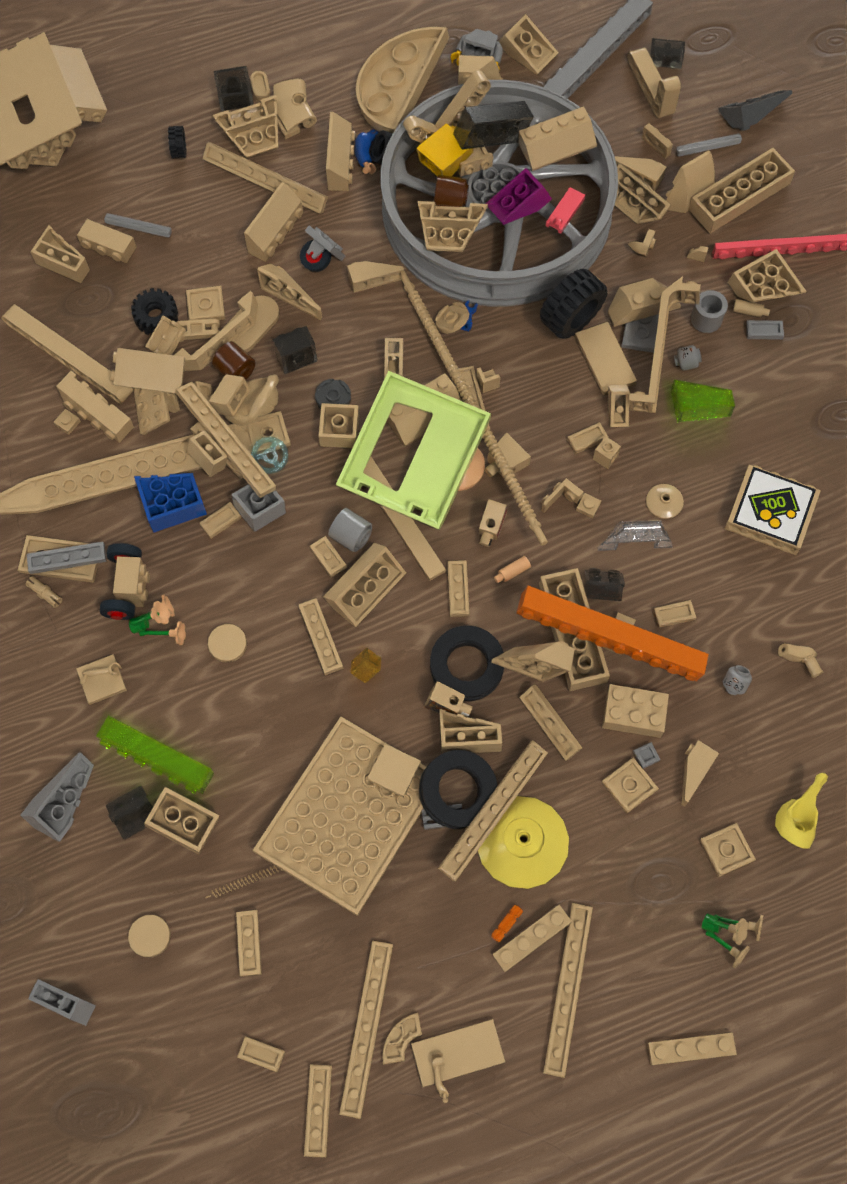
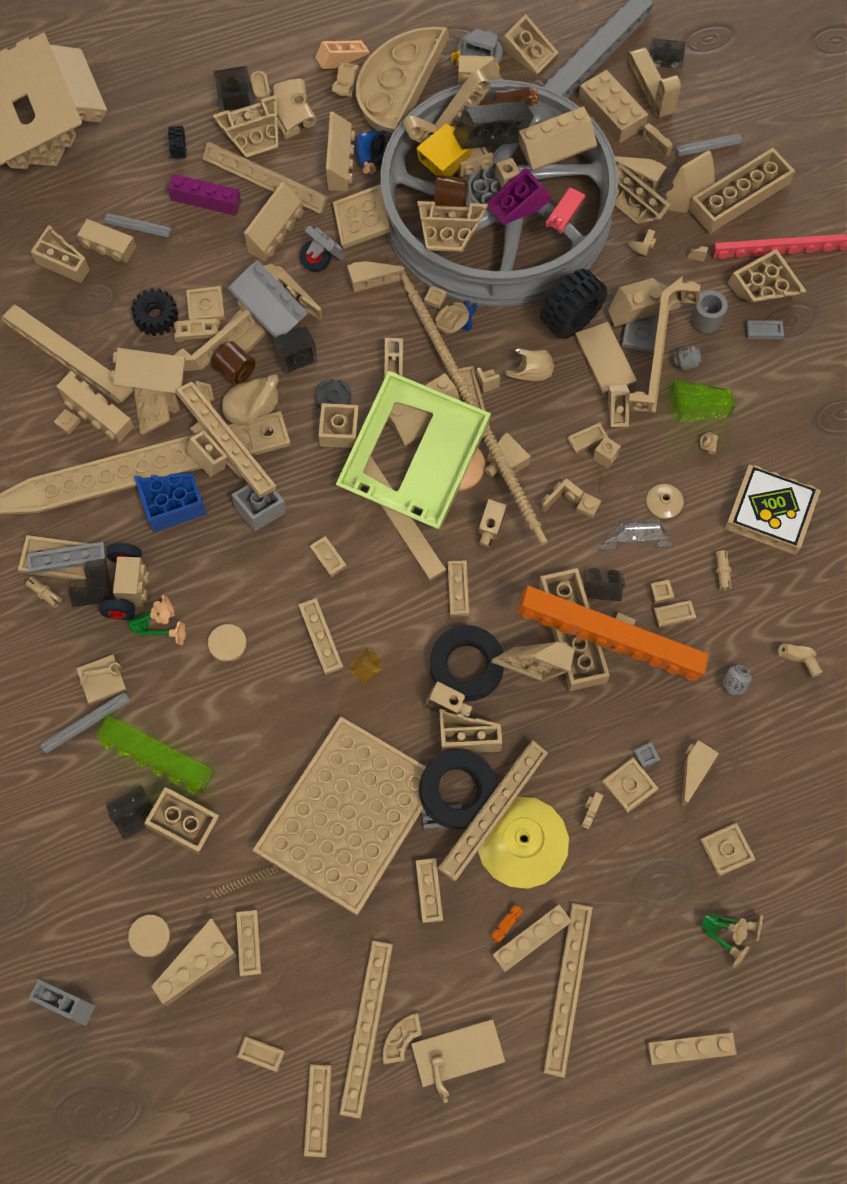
(55, 804): light grey wedge -> none
(85, 722): none -> light grey axle
(96, 586): none -> clear smoke brick
(165, 337): tan hinge -> none
(198, 960): none -> tan wedge
(204, 194): none -> magenta brick
(220, 520): tan tile -> none
(229, 395): tan brick -> none
(267, 300): none -> light grey slope
(275, 441): clear light blue piece -> none
(333, 53): none -> light nougat slope
(346, 79): none -> tan brick
(350, 530): light grey piece -> none
(361, 217): none -> tan plate
(365, 584): tan slope -> none
(394, 770): tan tile -> none
(429, 891): none -> tan plate
(435, 297): none -> tan plate
(506, 171): none -> tan brick
(512, 94): none -> reddish brown plate
(513, 569): light nougat cylinder -> none
(534, 366): none -> tan hair
(550, 722): tan plate -> none
(592, 805): none -> tan plate
(612, 106): none -> tan brick
(635, 711): tan brick -> none
(661, 591): none -> tan plate
(709, 442): none -> tan plate
(723, 570): none -> tan pin
(748, 113): dark grey wedge -> none
(750, 308): tan cylinder -> none
(802, 814): light yellow hat -> none

